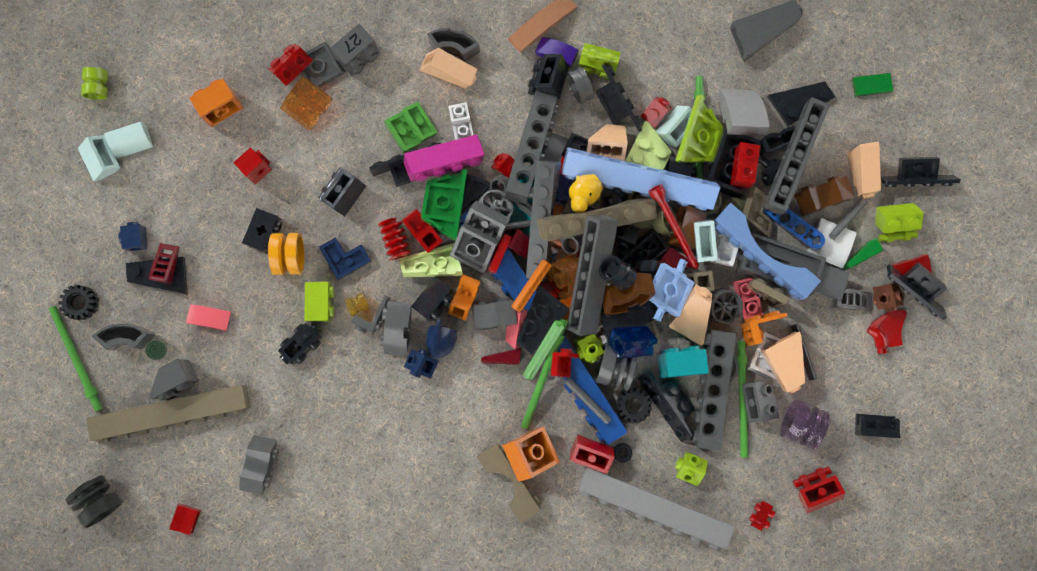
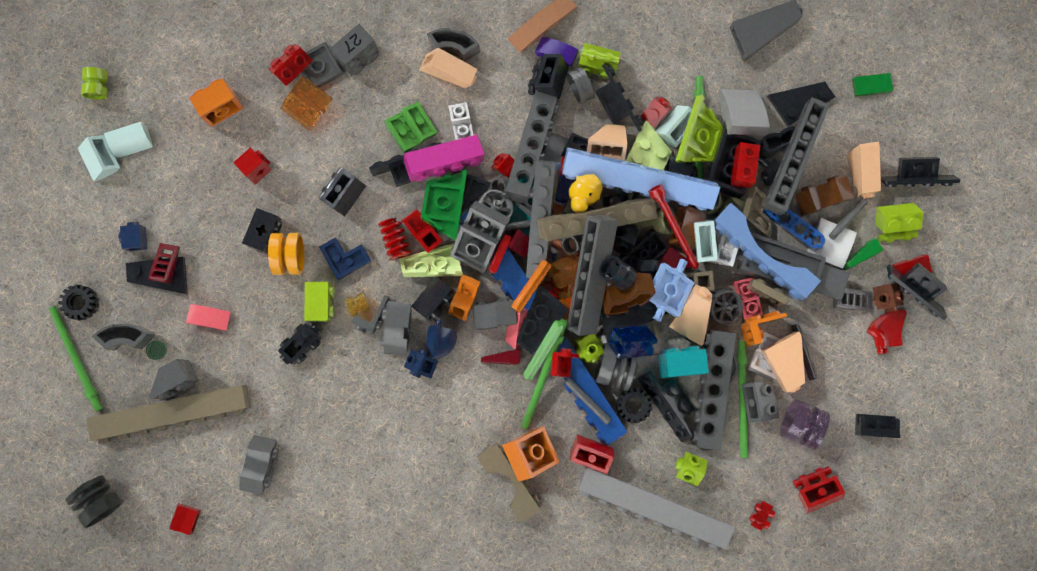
(627, 457): black plate -> none

